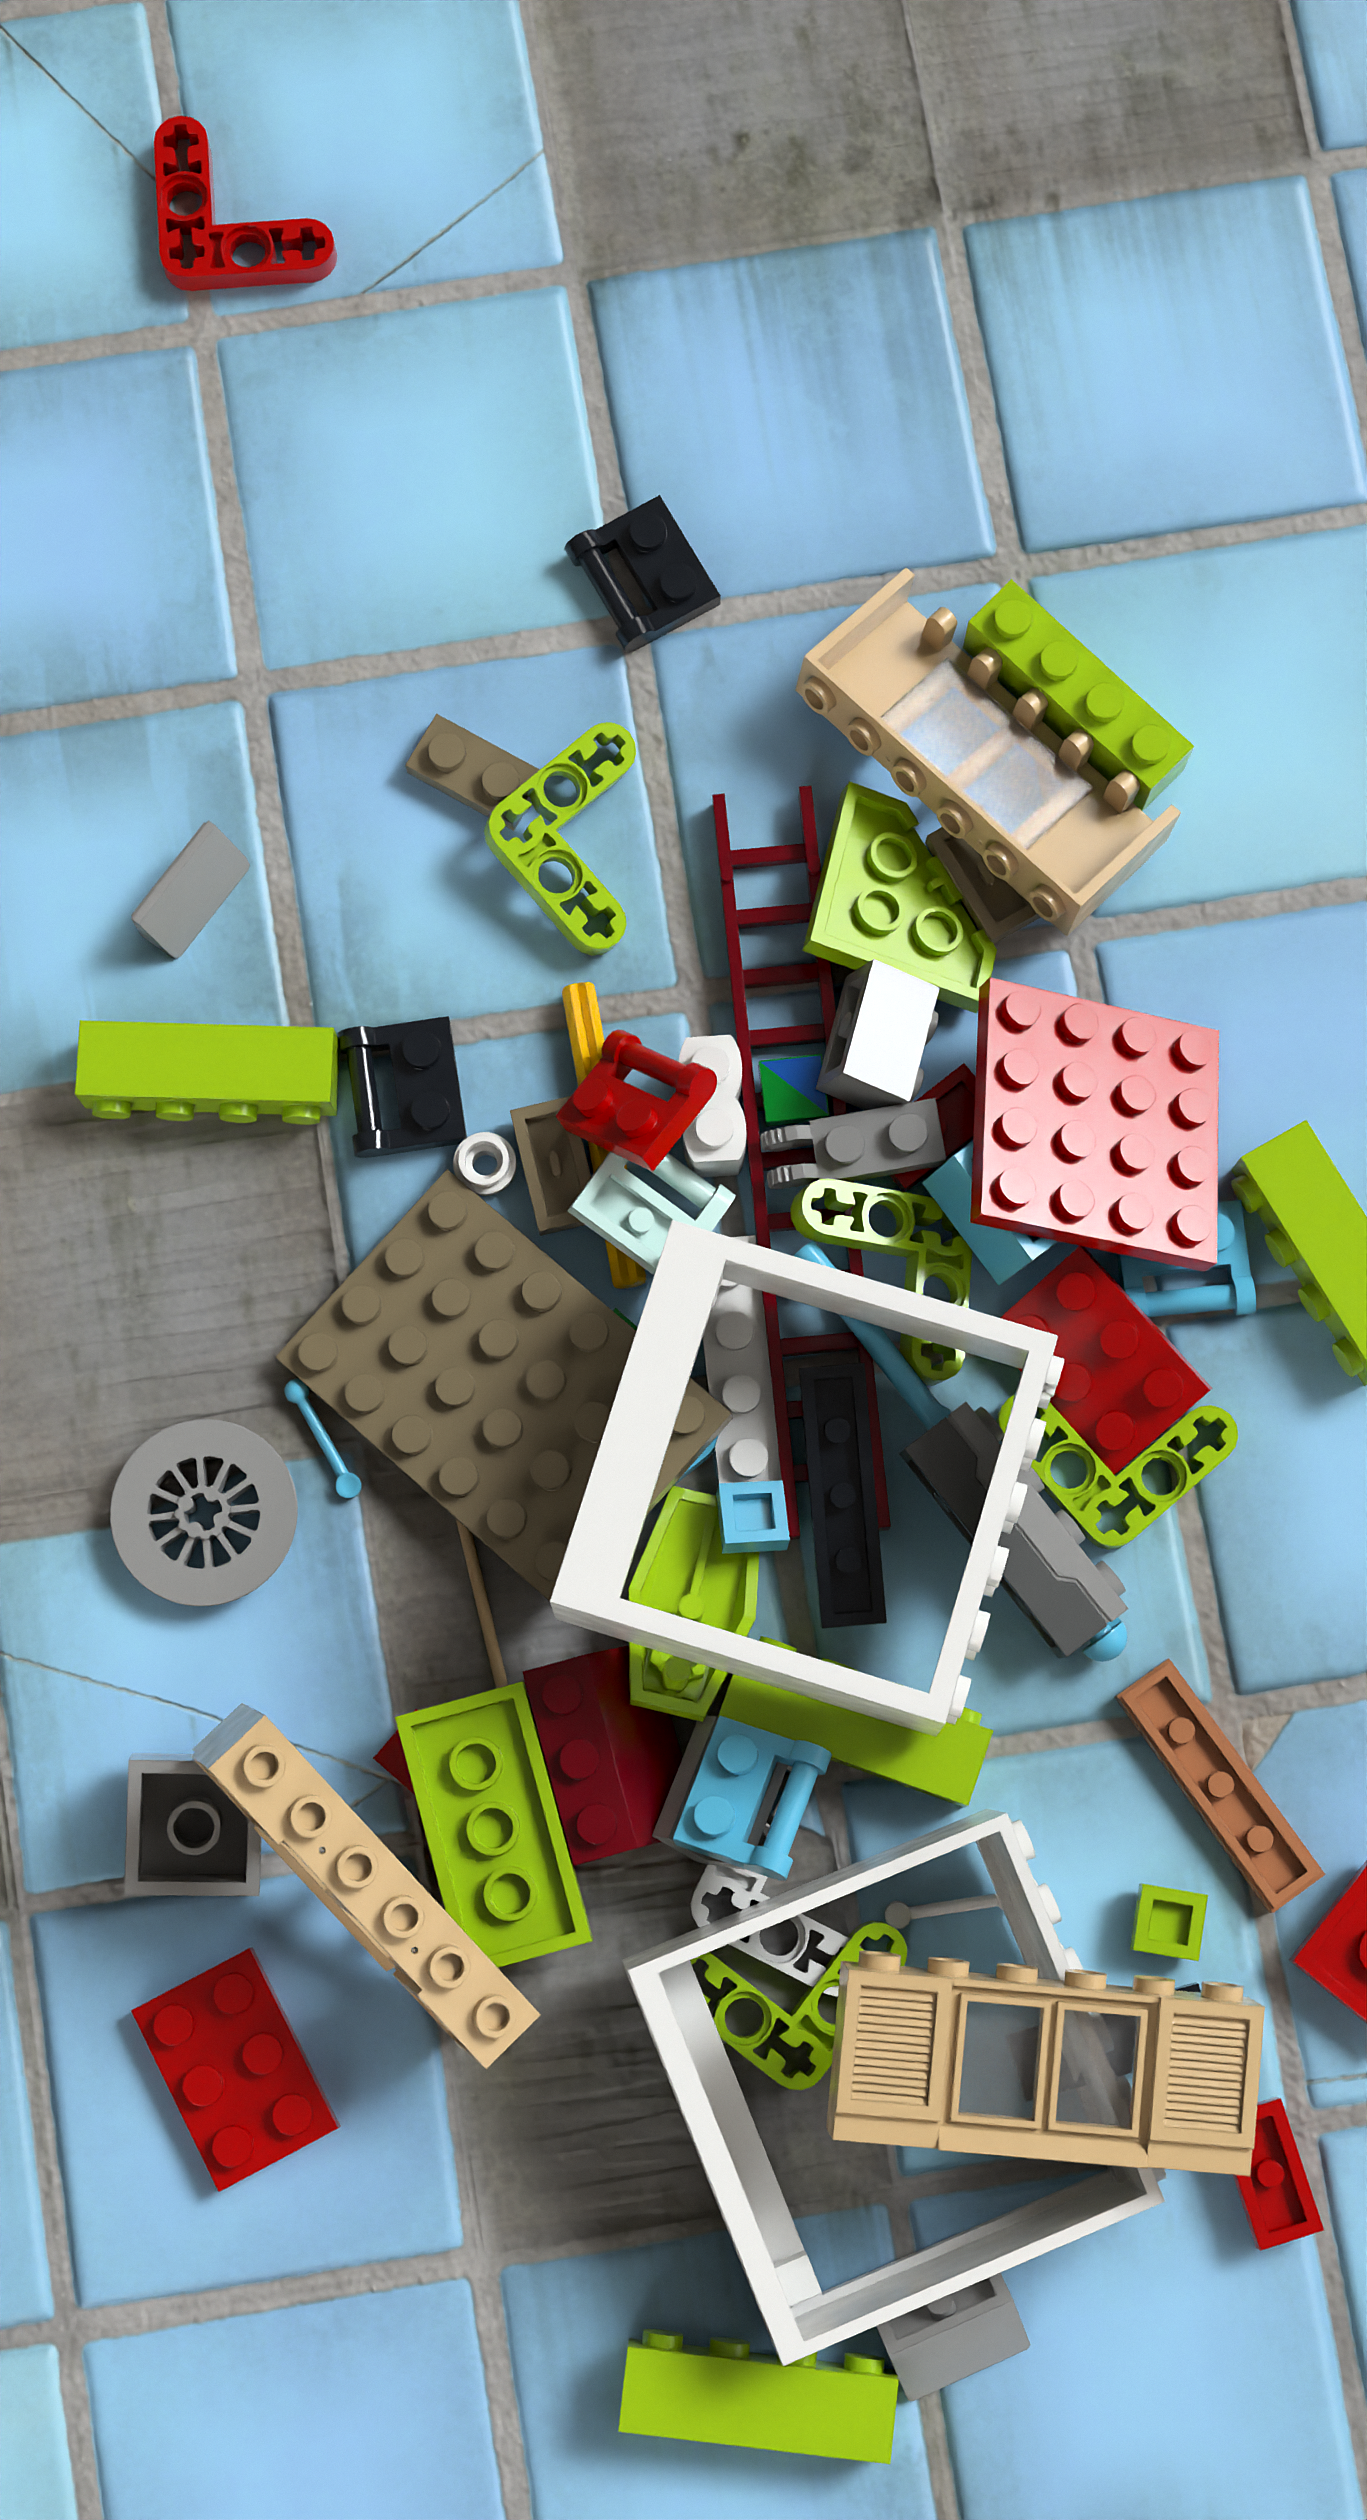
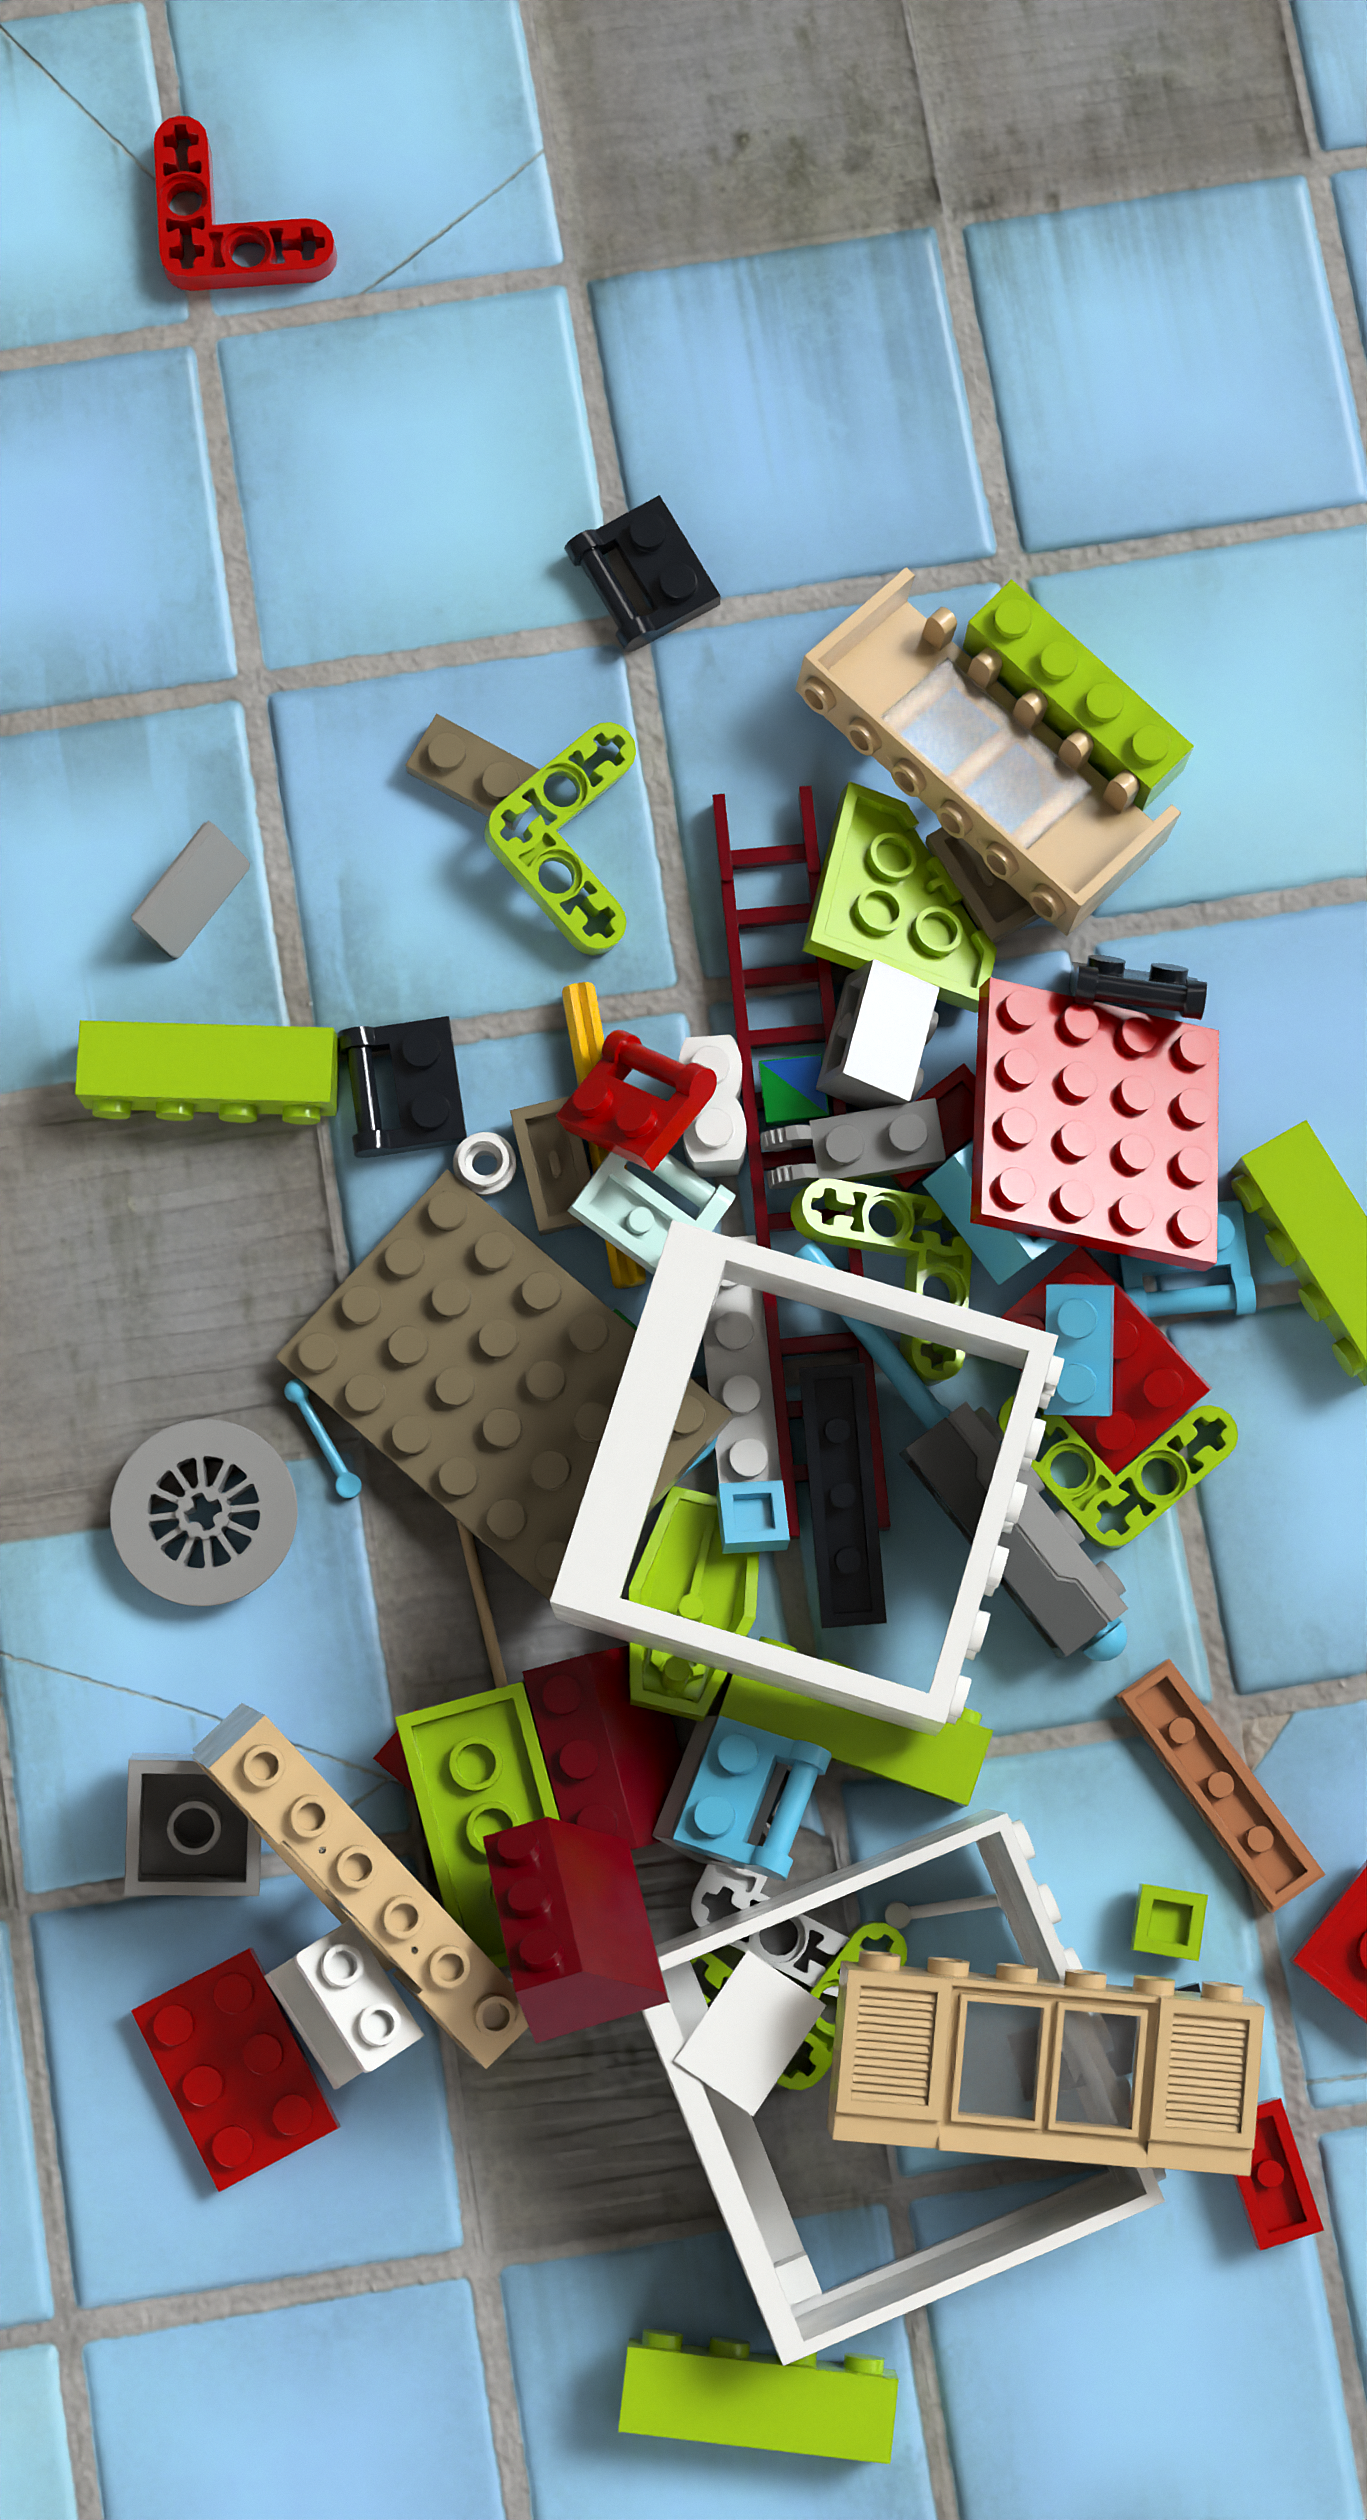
(344, 2005): none -> white panel
(573, 1926): none -> dark red slope
(750, 2033): none -> white sticker
(954, 2337): light grey panel -> none
(1085, 1333): none -> medium azure plate
(1161, 988): none -> black plate

